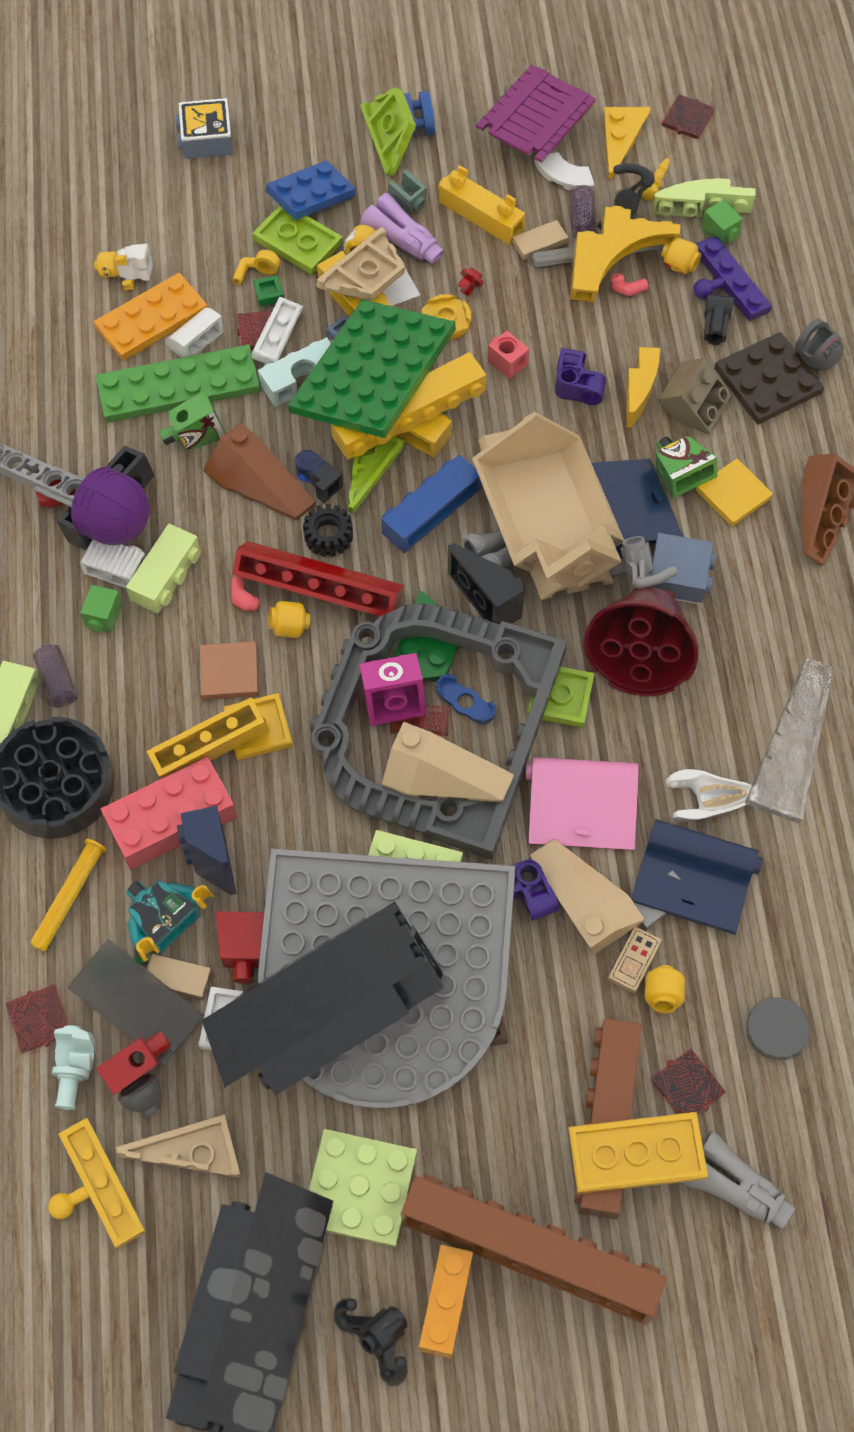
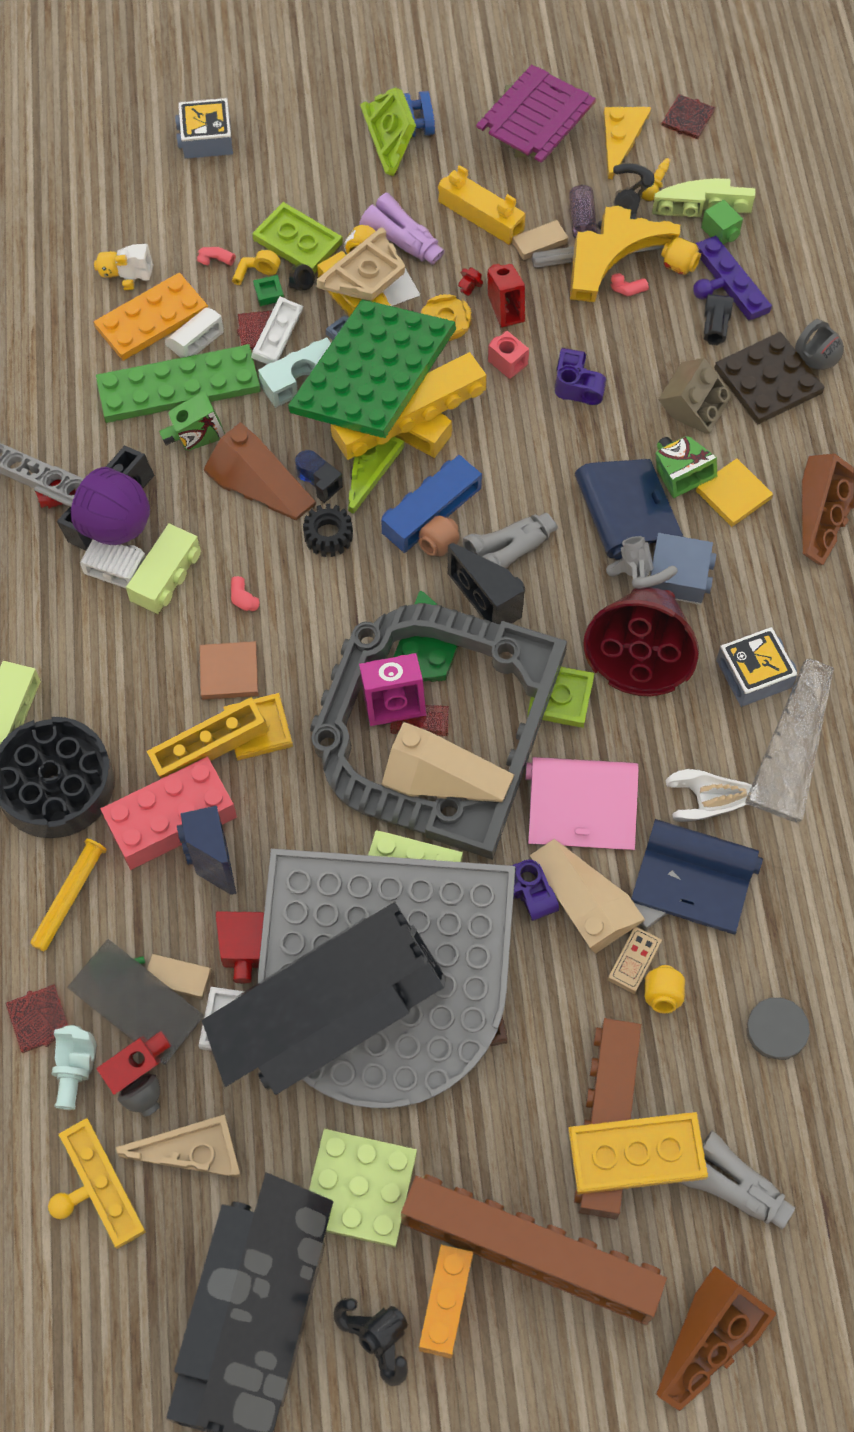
(55, 676): pin -> none
(101, 609): bright green brick -> none
(162, 913): torso -> none
(217, 253): none -> coral arm
(288, 619): yellow head -> none
(301, 277): none -> black tile
(310, 190): blue plate -> none
(317, 579): red brick -> none
(410, 193): sand green window -> none
(438, 535): none -> nougat head
(451, 690): blue piece -> none
(502, 283): none -> red torso
(549, 505): tan panel -> none
(561, 172): white tile -> none
(641, 383): yellow slope -> none
(688, 1084): clear red piece -> none
(715, 1329): none -> dark orange wedge
(756, 666): none -> piece

